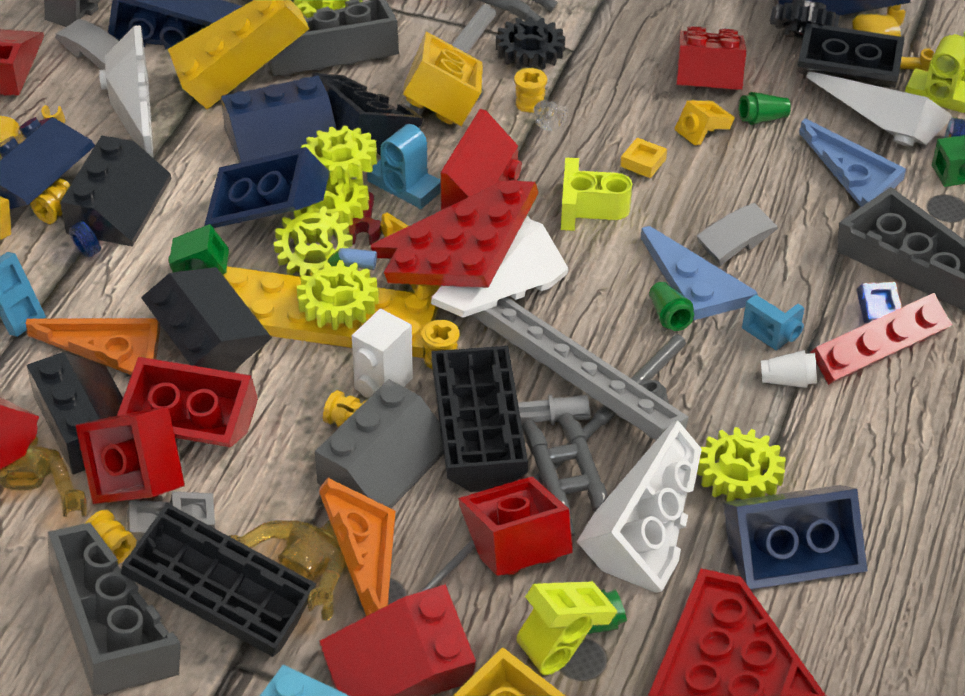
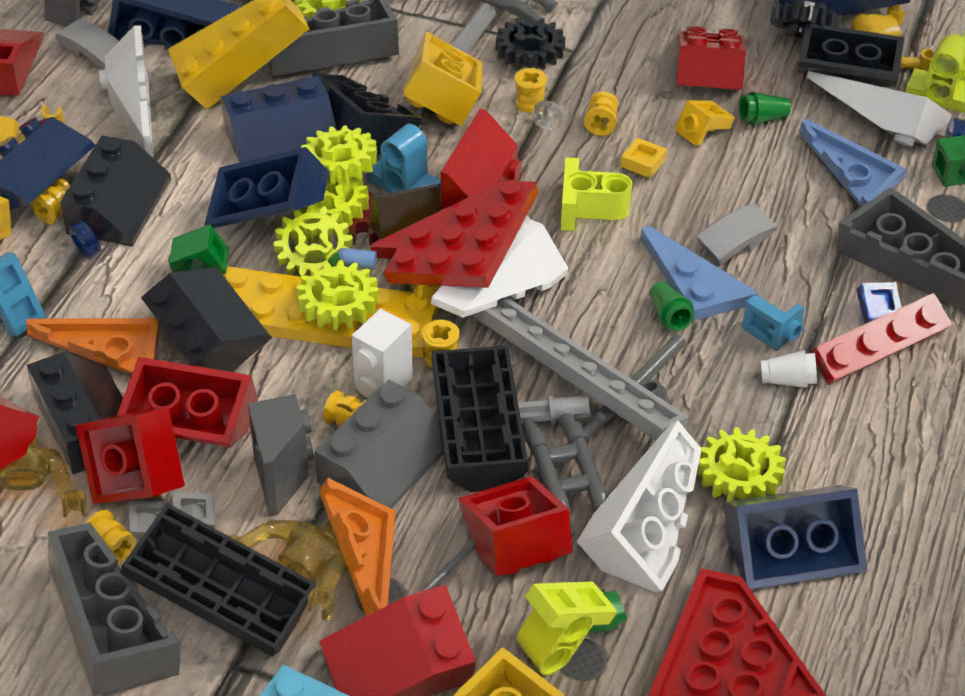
(280, 448): none -> dark grey slope
(403, 208): none -> dark brown slope
(601, 119): none -> yellow bush

